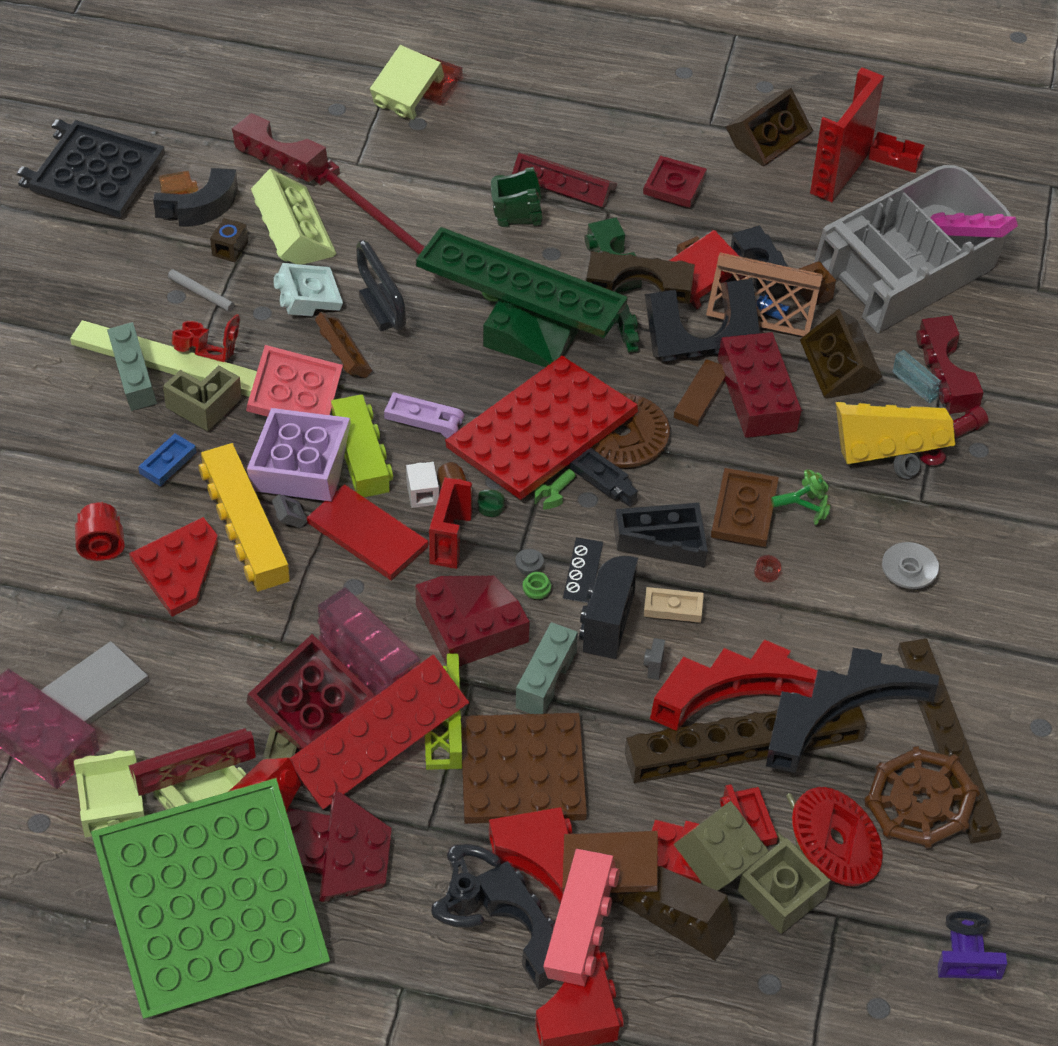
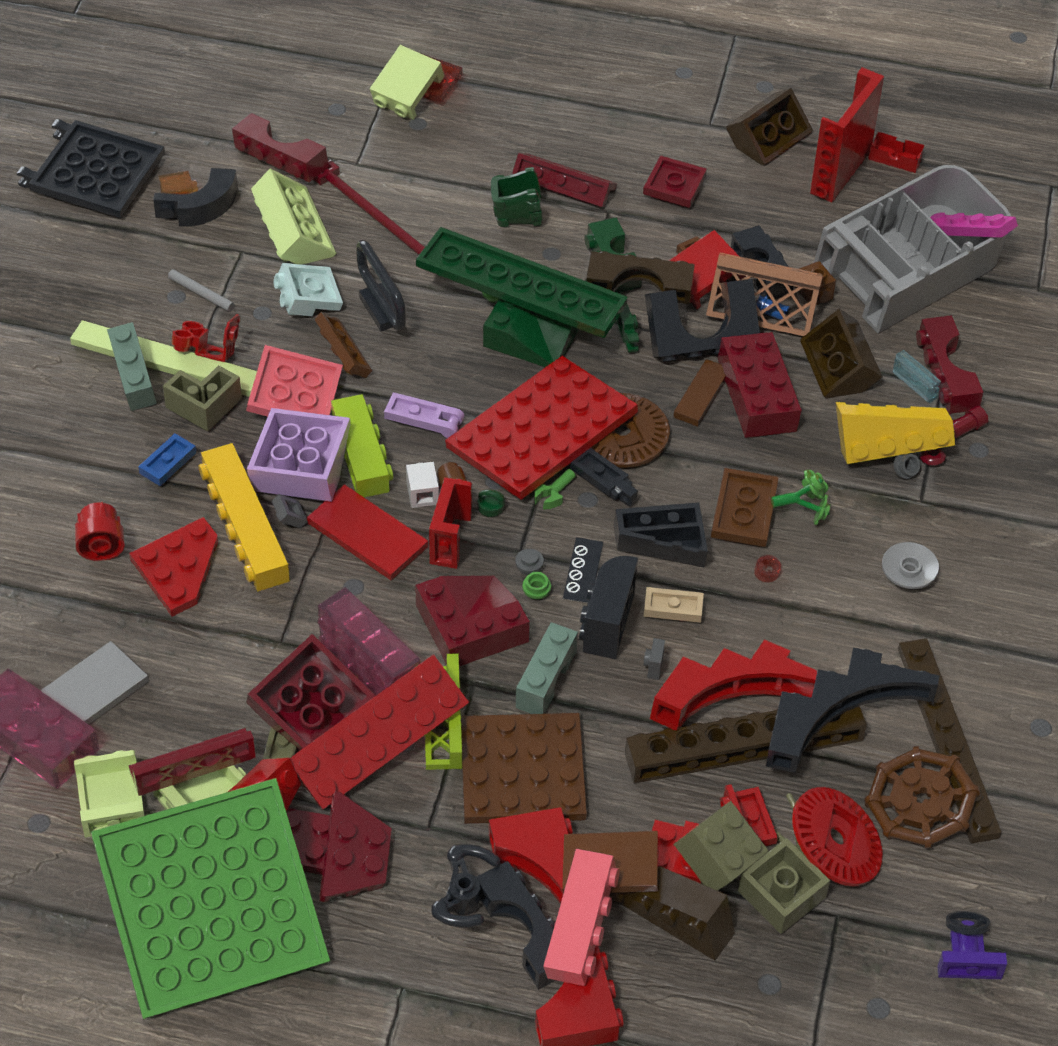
(229, 240): dark brown brick -> none

